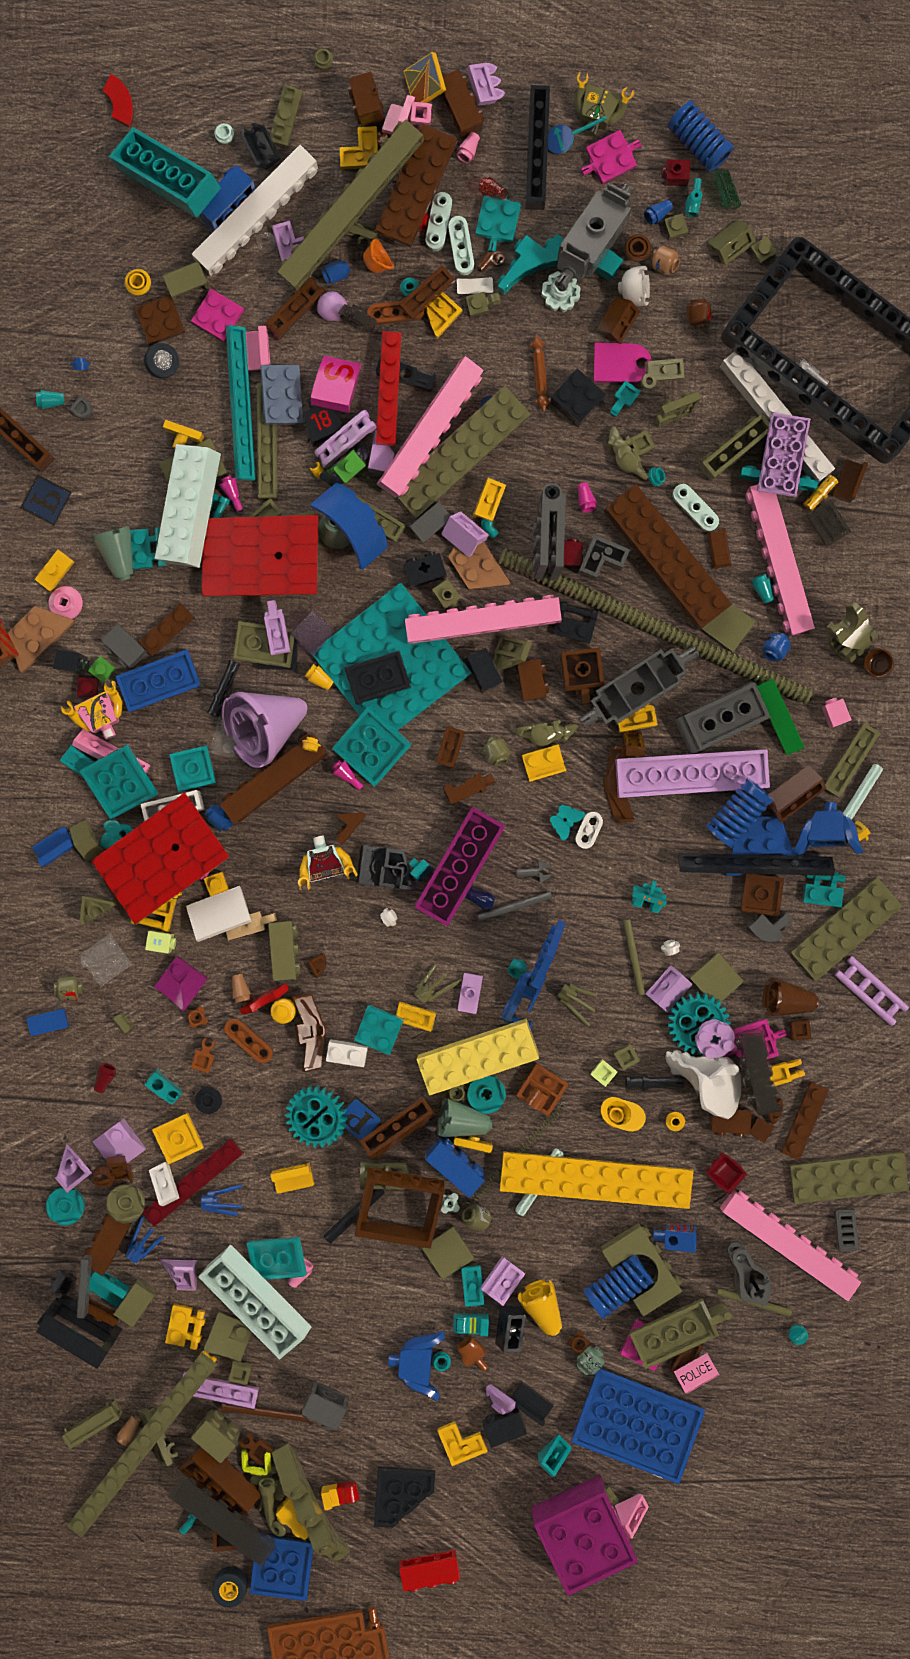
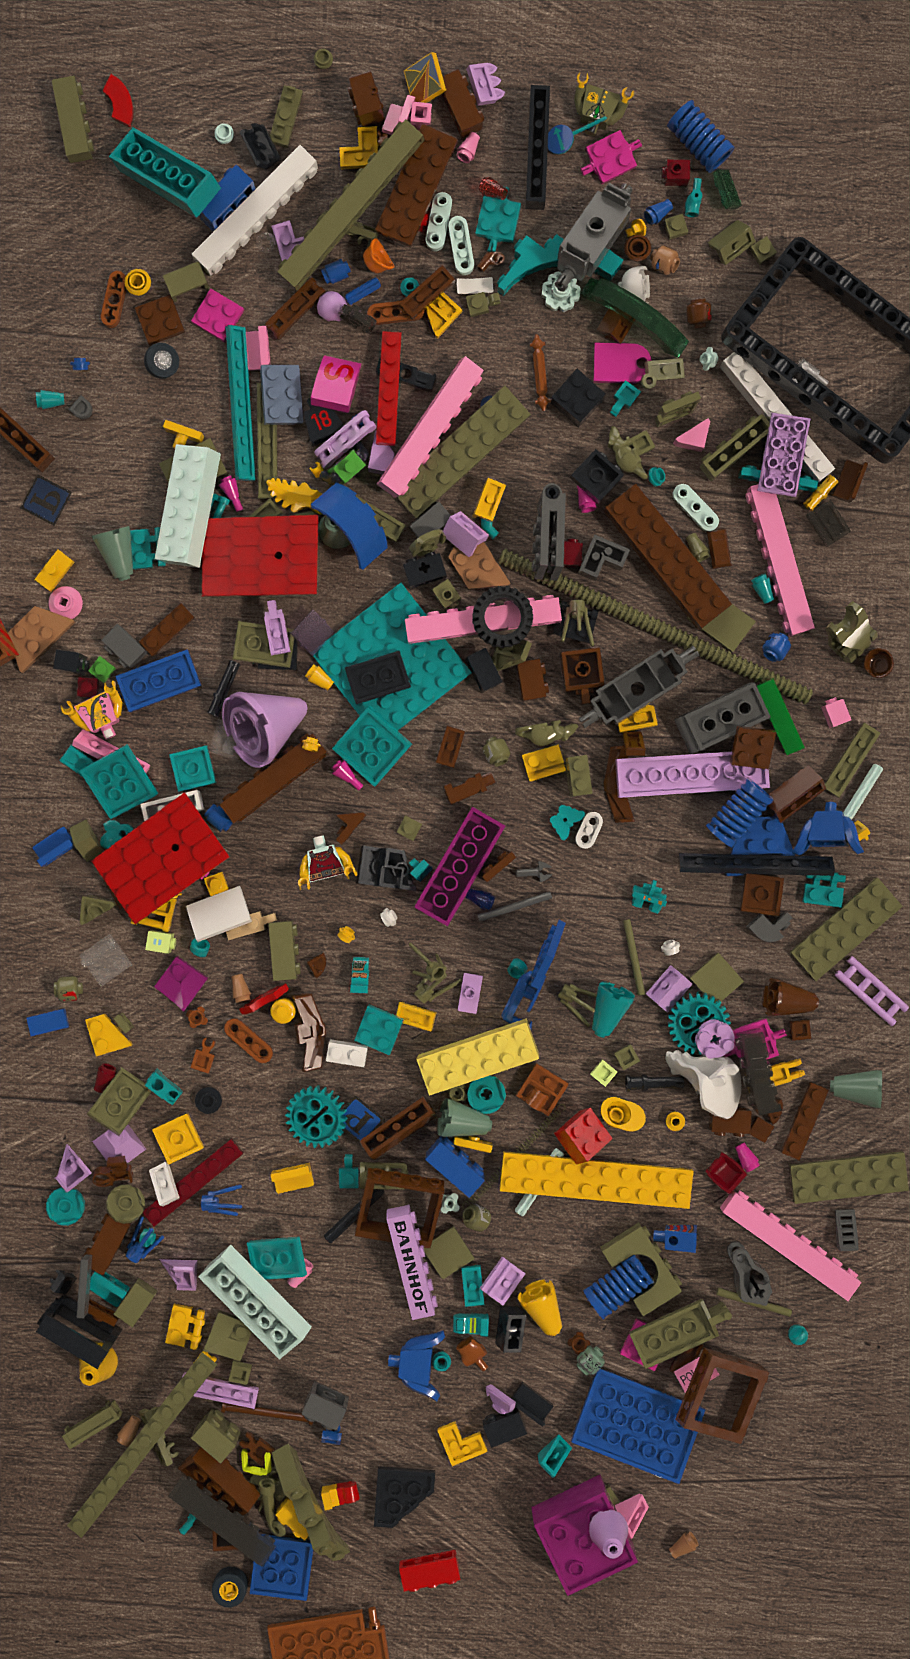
(72, 119): none -> olive brick
(91, 1375): none -> yellow cone
(105, 310): none -> dark orange beam
(105, 1035): none -> yellow wing
(119, 1102): none -> olive tile
(150, 1240): none -> teal plate
(200, 948): none -> teal tile
(292, 495): none -> yellow plant
(331, 1437): none -> blue tile
(346, 934): none -> yellow plate
(349, 1175): none -> teal plate
(360, 975): none -> teal leg
(363, 290): none -> blue axle
(409, 828): none -> olive plate
(410, 1261): none -> lavender brick
(427, 542): none -> olive tile
(434, 970): none -> olive plant
(492, 870): none -> reddish brown plate
(519, 600): none -> black tyre
(577, 610): none -> olive plant
(578, 776): none -> olive brick
(583, 1136): none -> red brick
(597, 475): none -> black plate
(609, 1532): none -> lavender cone
(610, 1007): none -> teal cone
(637, 227): none -> yellow plate
(637, 312): none -> clear green arch
(684, 1545): none -> medium nougat cone
(694, 438): none -> bright pink slope
(697, 547): none -> olive cone
(707, 1363): none -> reddish brown piece
(709, 359): none -> light aqua plate
(747, 1157): none -> dark pink cone
(752, 747): none -> reddish brown plate
(859, 1087): none -> sand green cone

